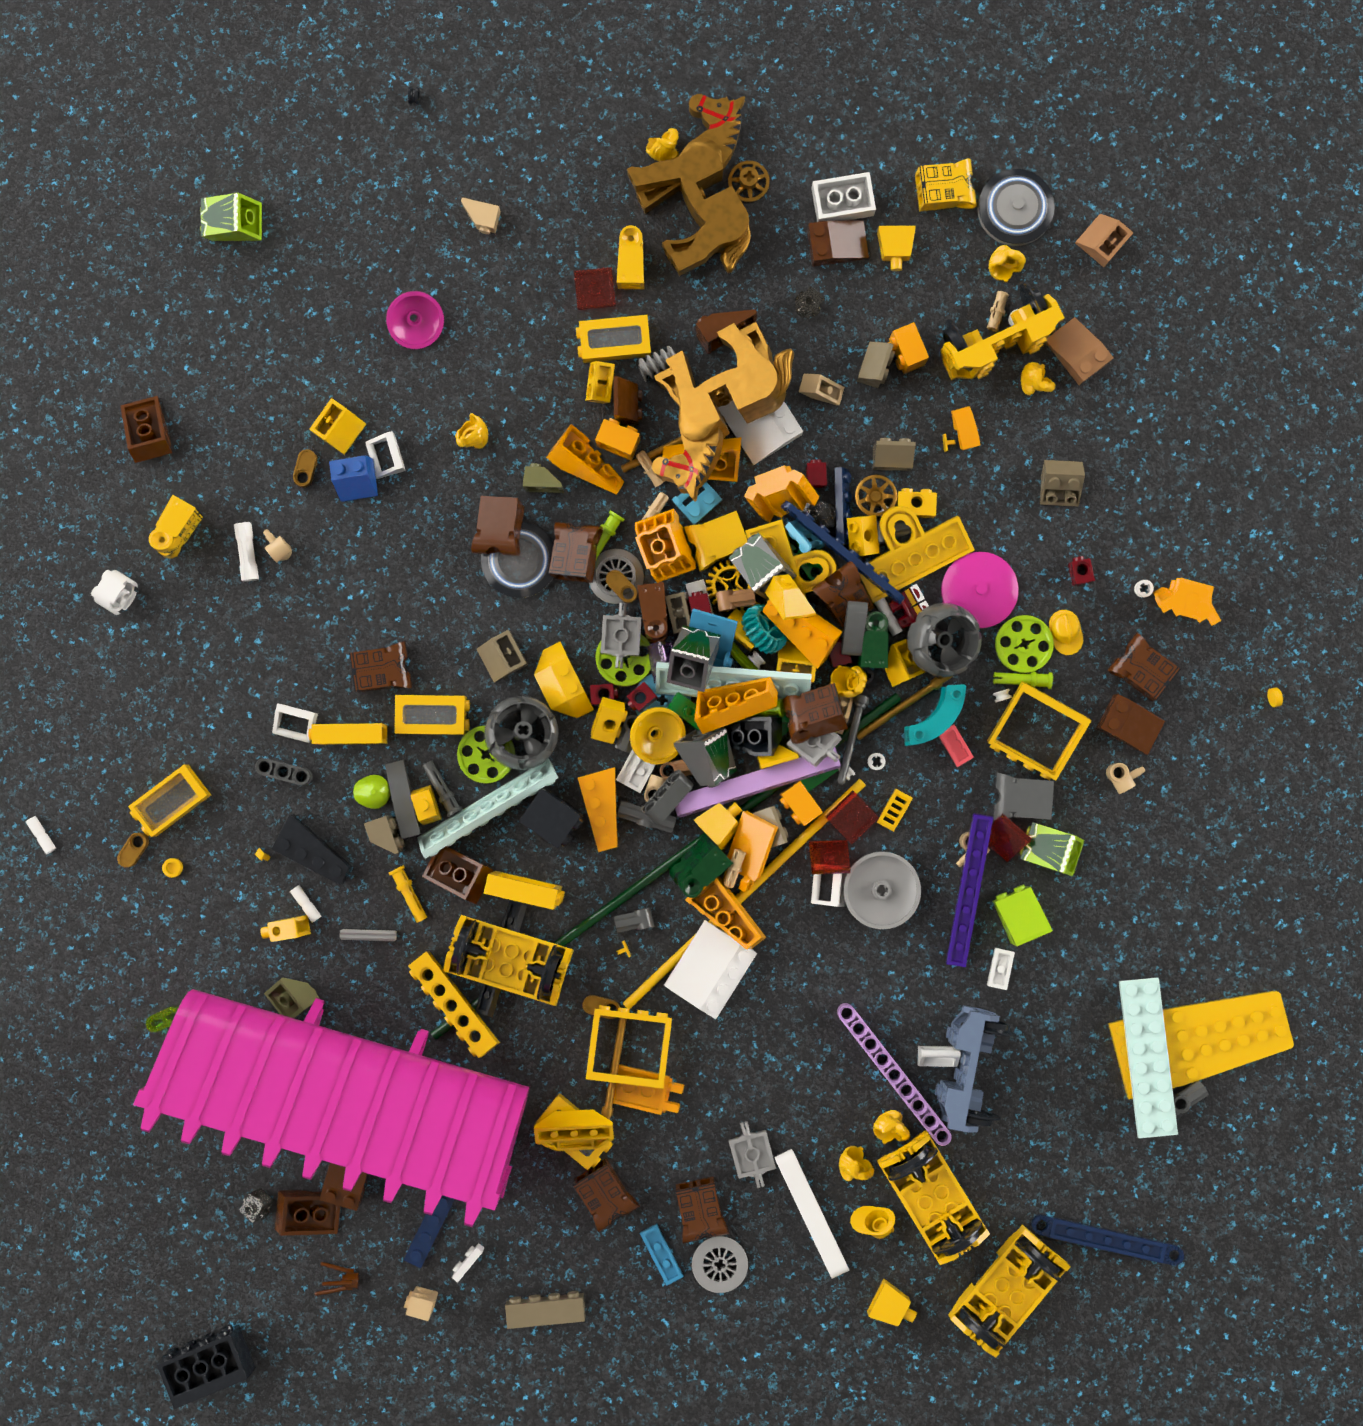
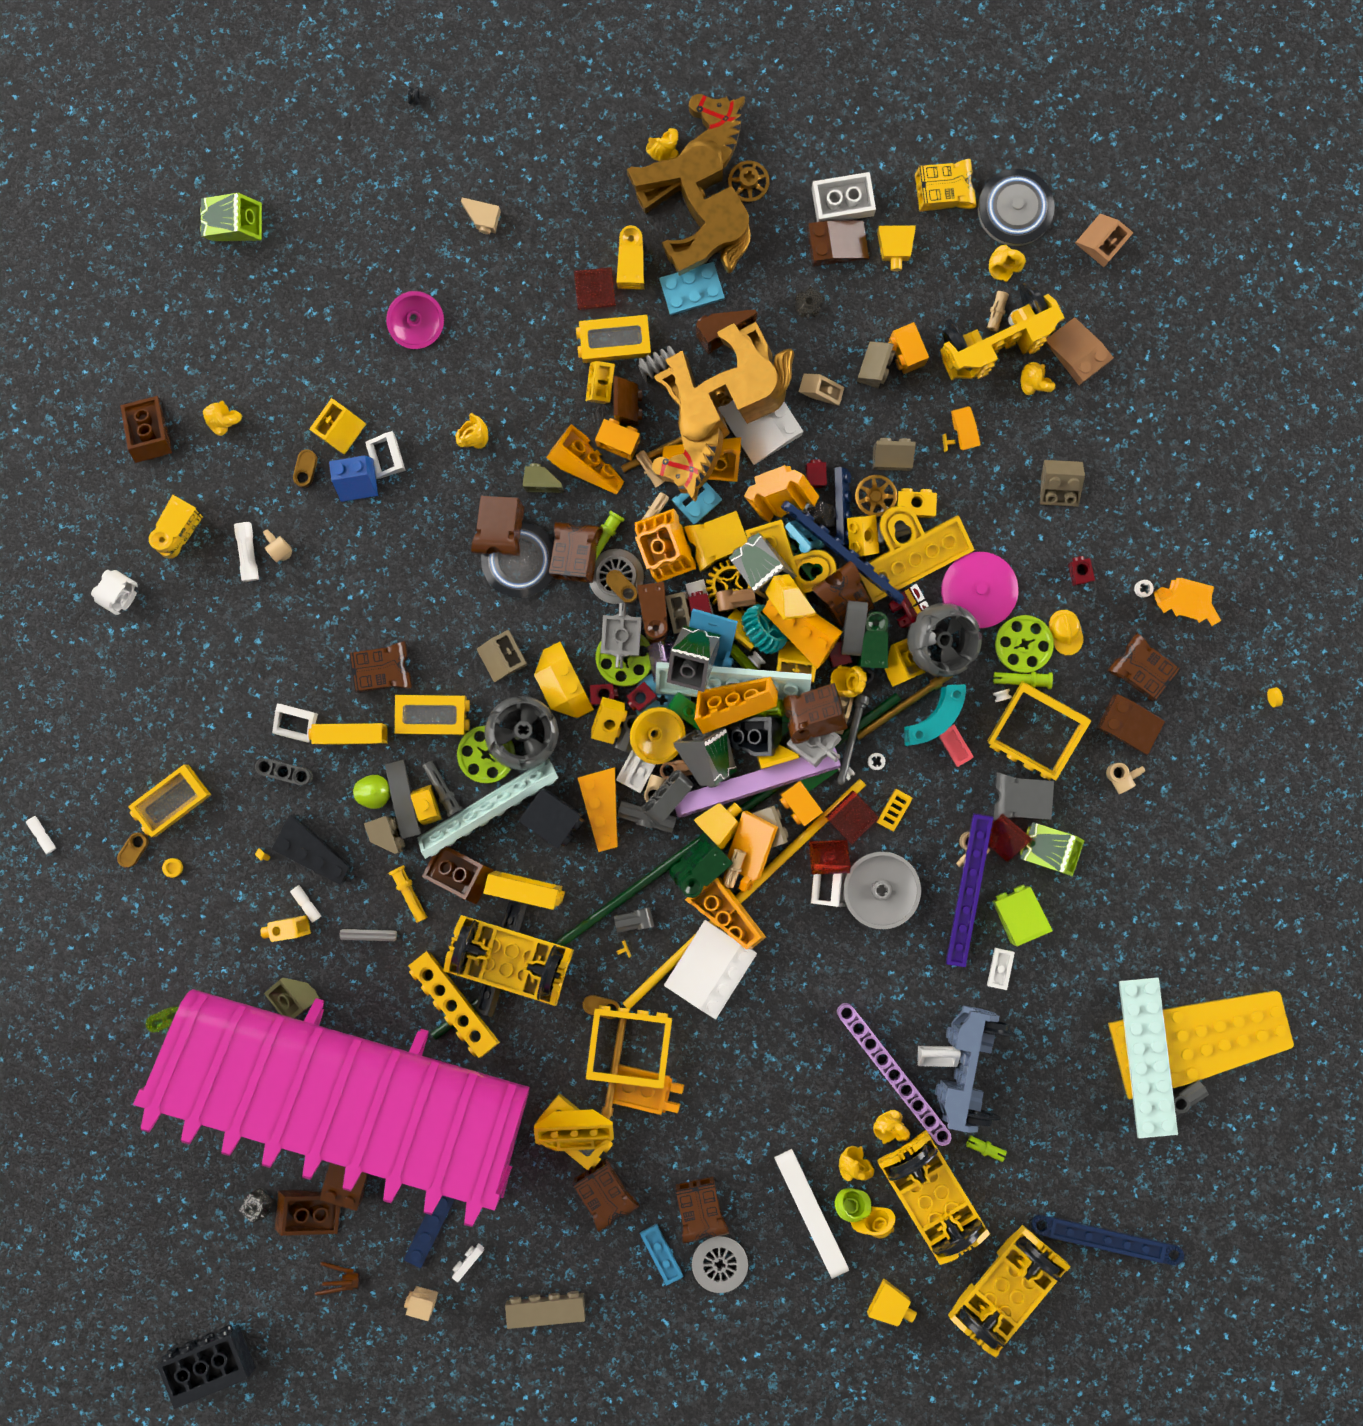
(220, 418): none -> yellow hair
(692, 289): none -> medium azure plate
(752, 1154): light grey plate -> none
(853, 1204): none -> lime hat
(893, 625): white piece -> none
(986, 1148): none -> lime pin

